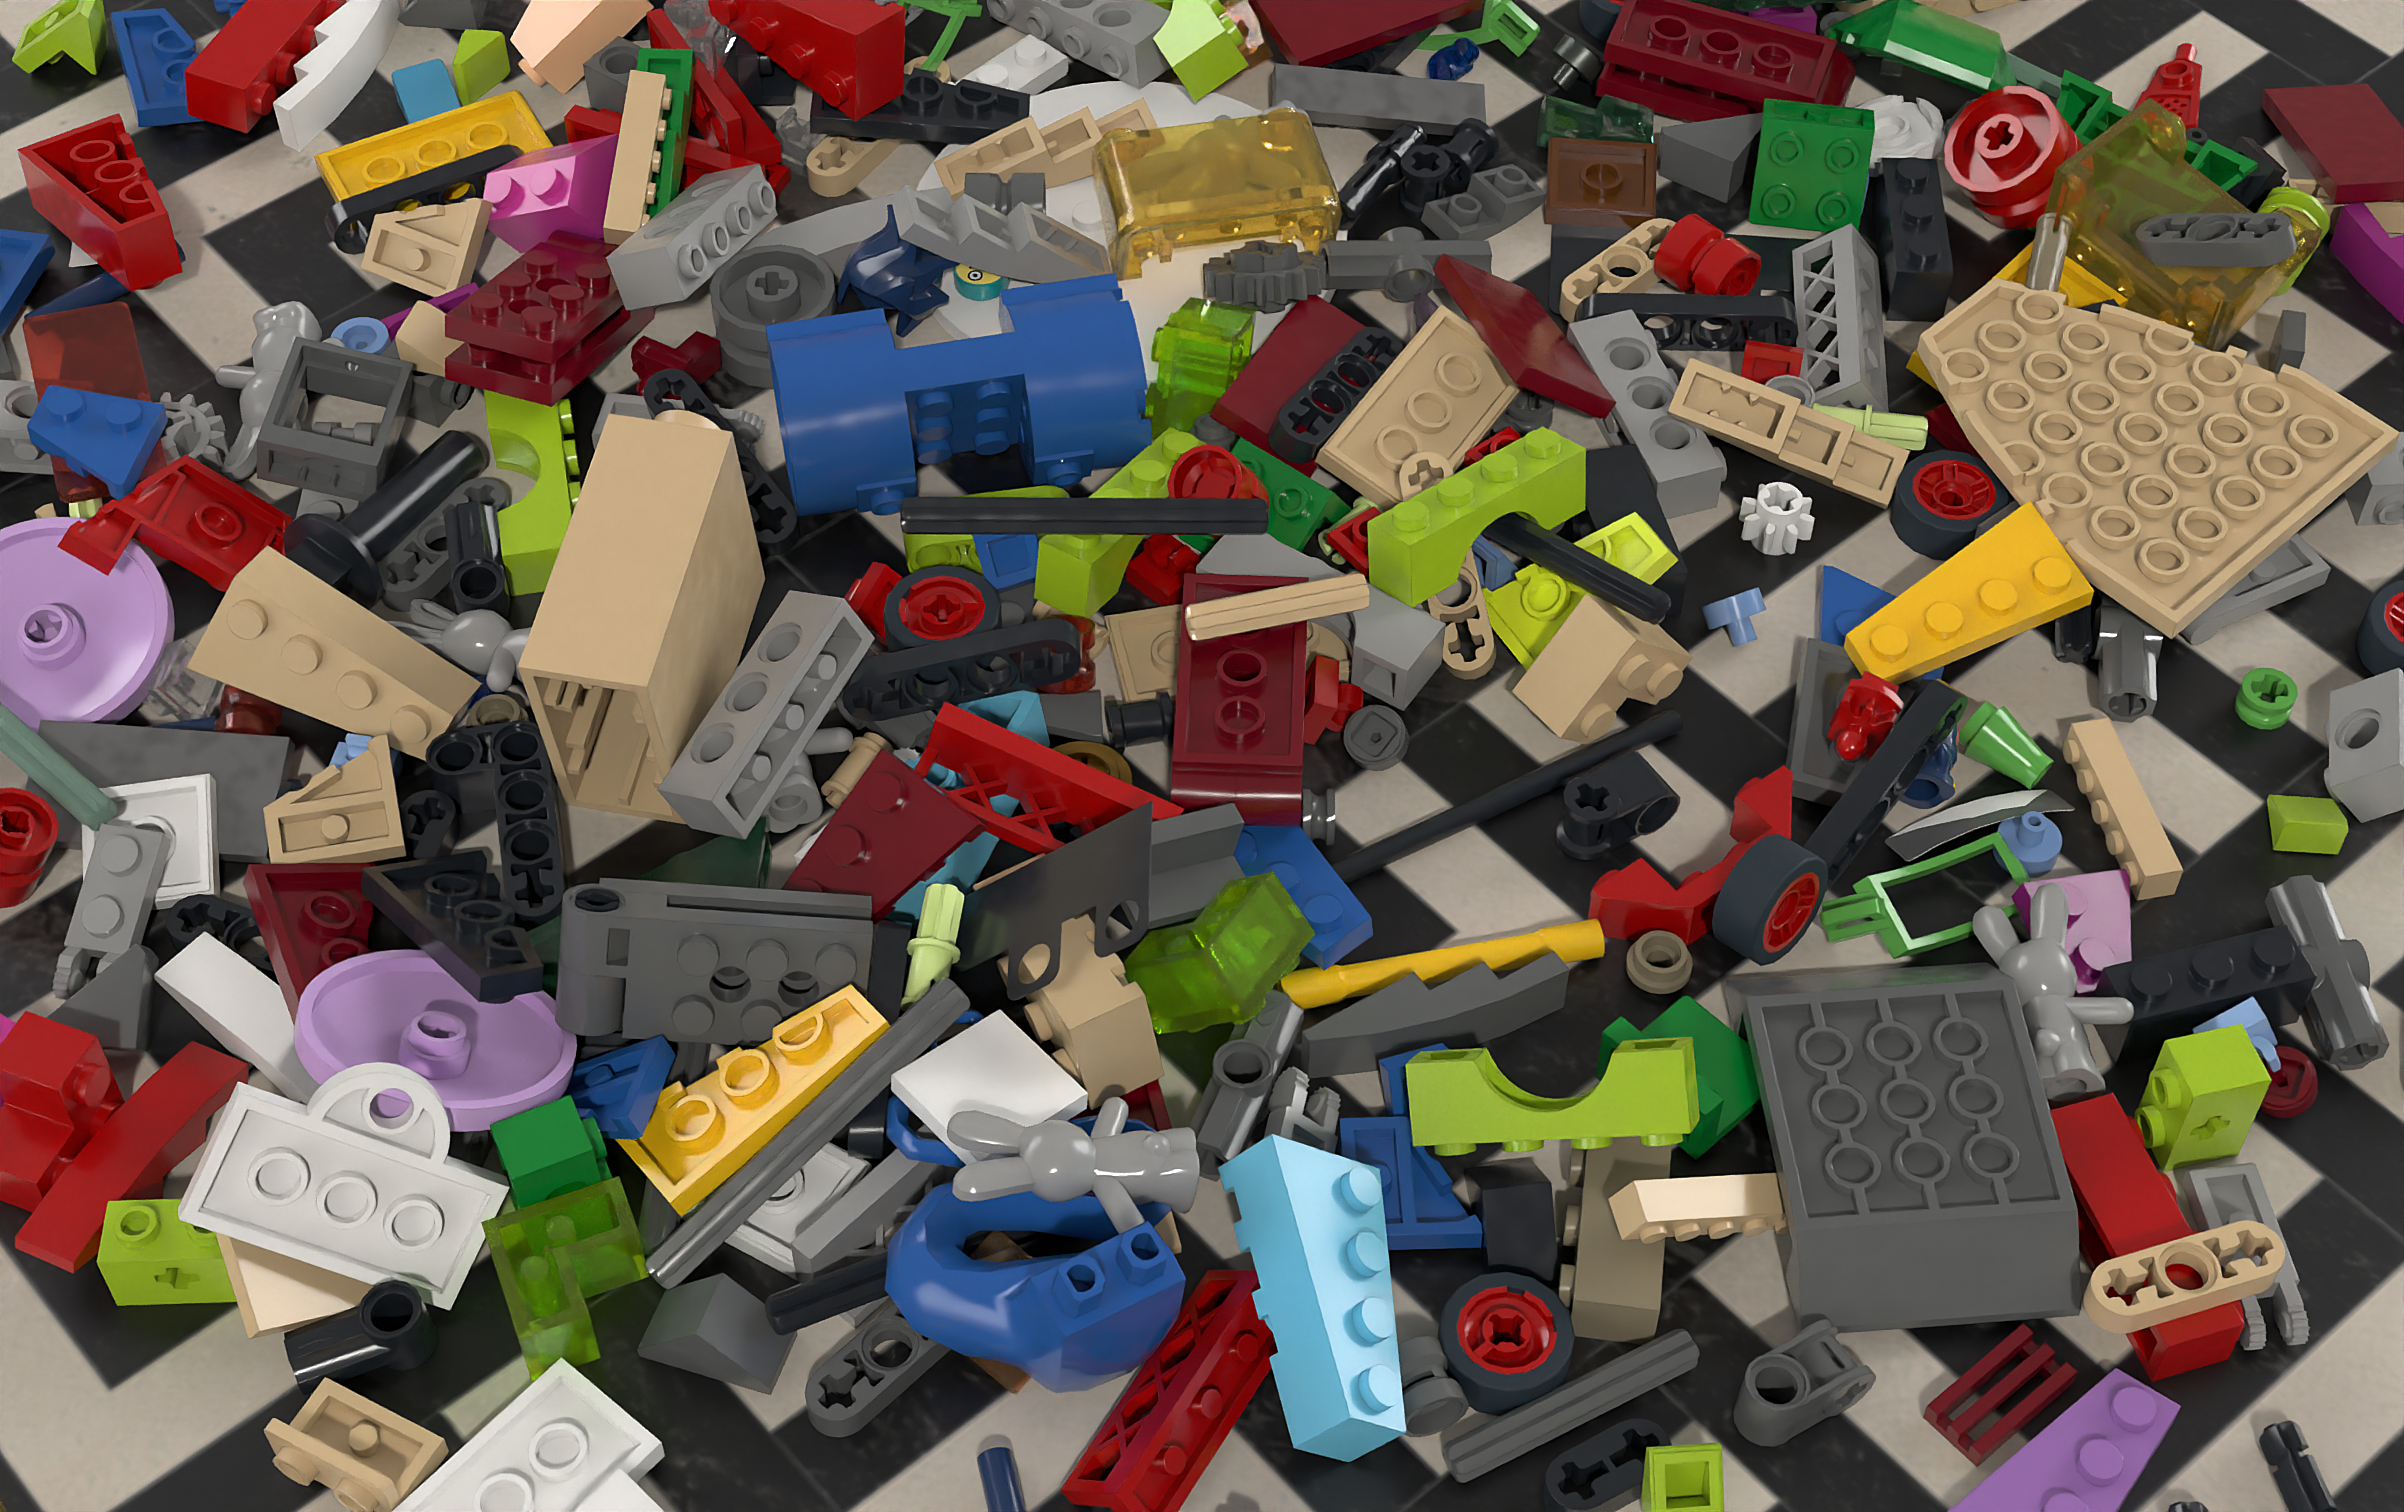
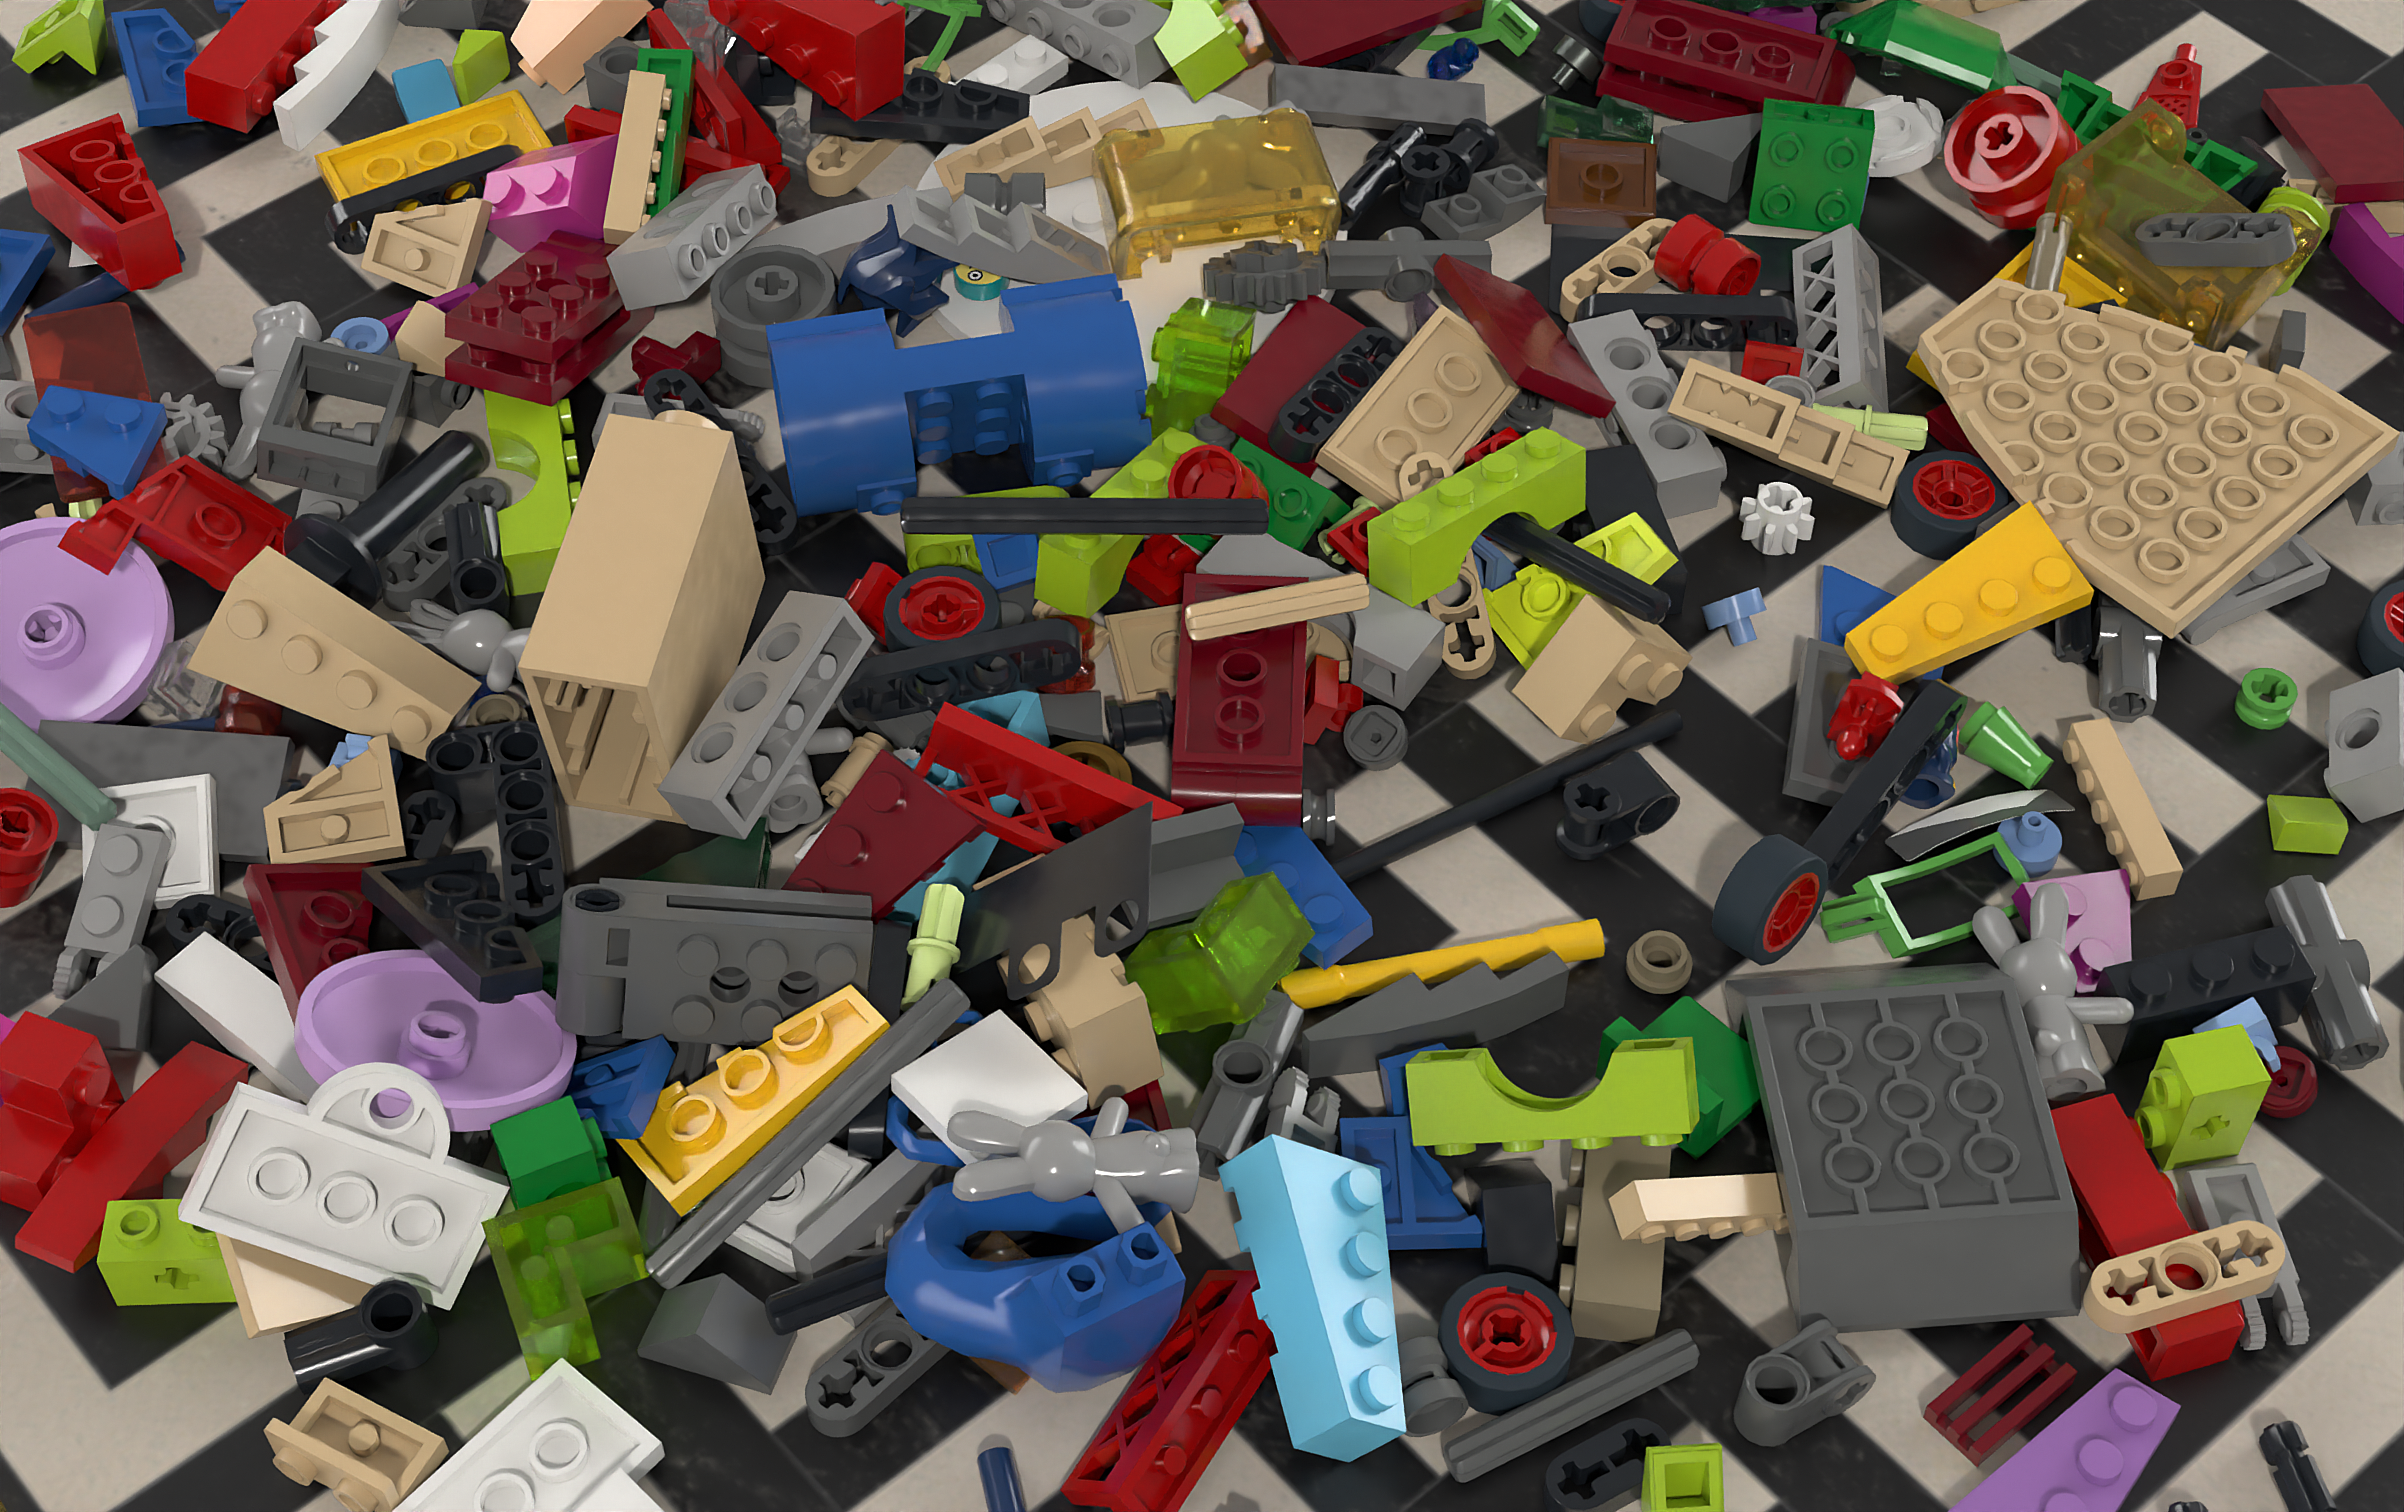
(1642, 901): red slope -> none
(1912, 240): black brick -> none

